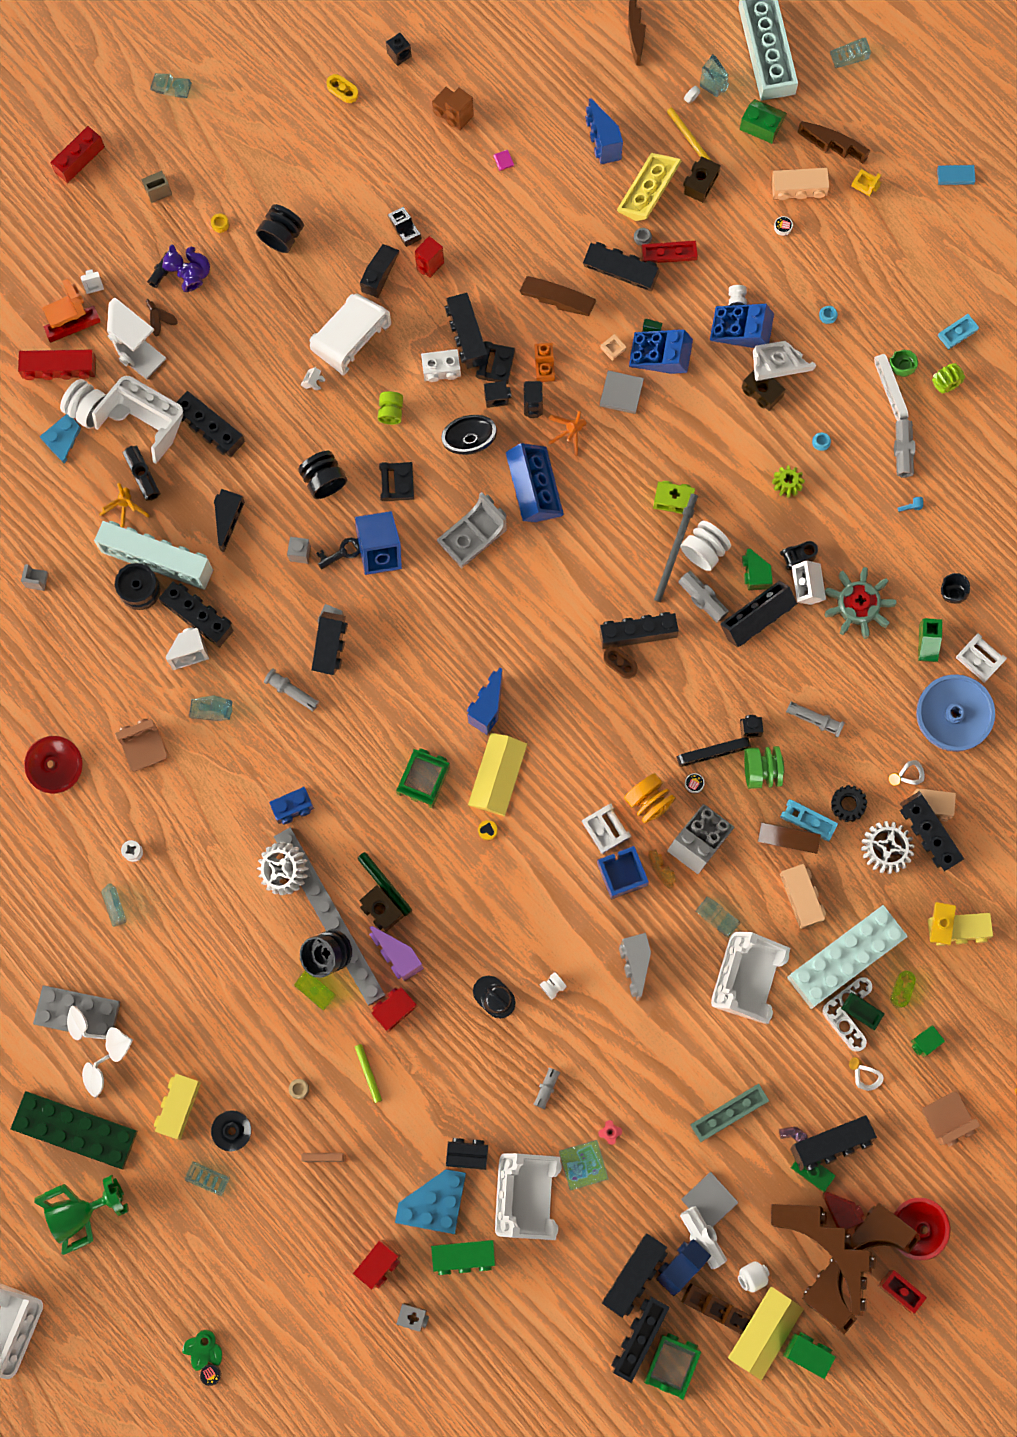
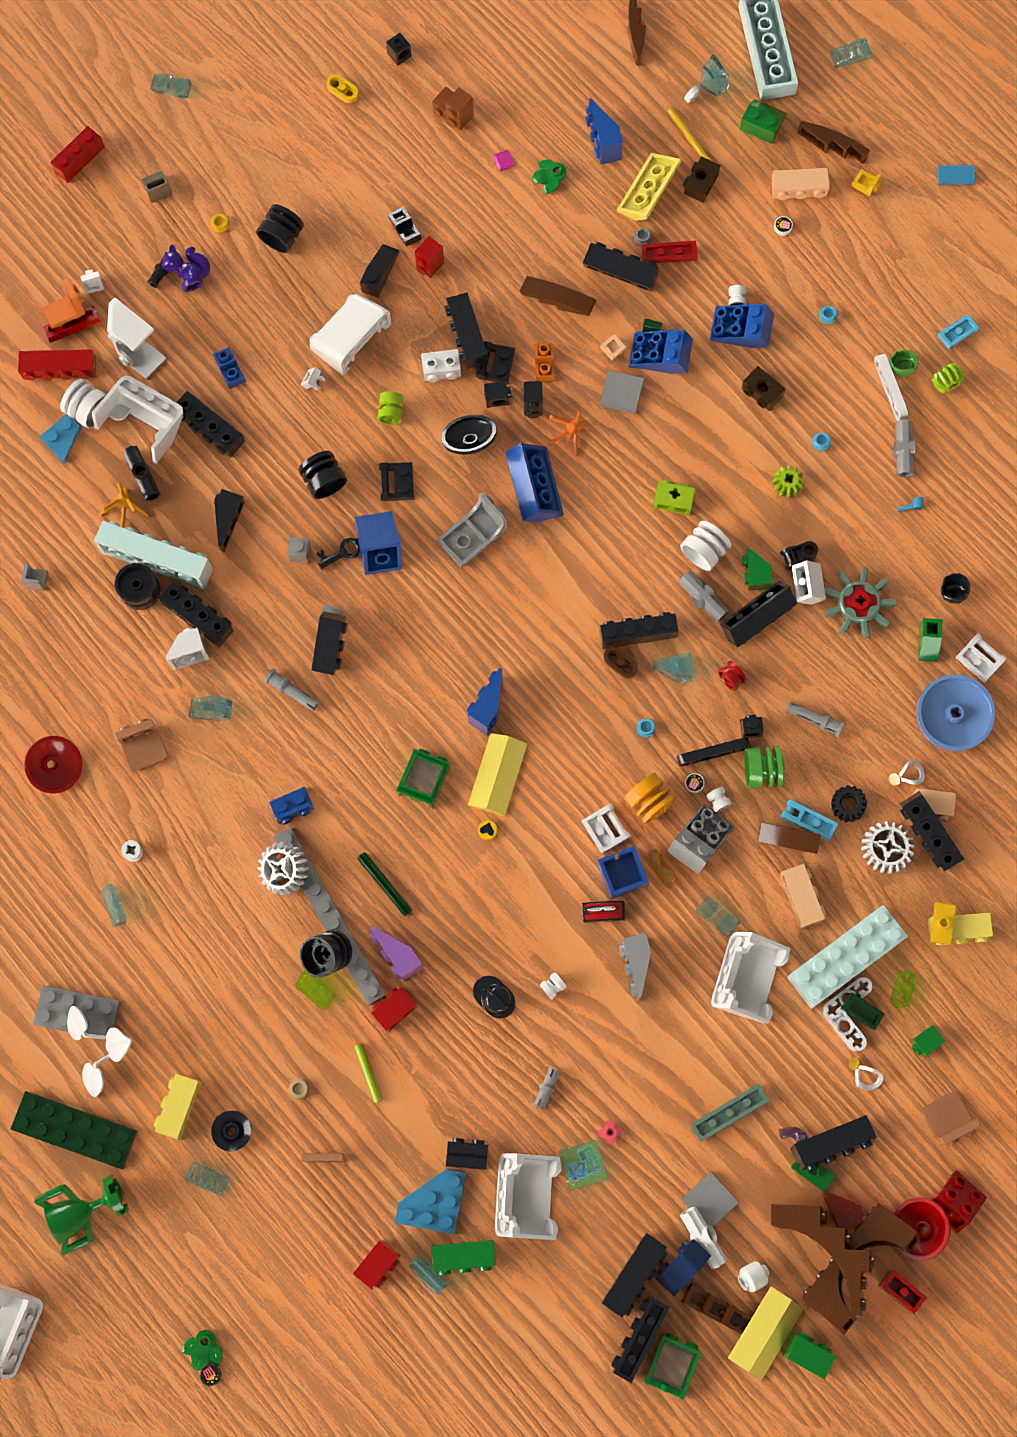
(158, 314): reddish brown piece -> none
(229, 367): none -> blue slope
(375, 898): dark brown brick -> none
(404, 1321): light grey brick -> none
(427, 1276): none -> clear light blue piece
(546, 175): none -> green plate
(603, 911): none -> slope
(646, 728): none -> medium azure plate
(677, 668): none -> clear light blue slope
(687, 513): dark grey bar -> none
(718, 799): none -> white wheel
(732, 675): none -> red wheel
(778, 360): white wing -> none
(959, 1200): none -> red bracket

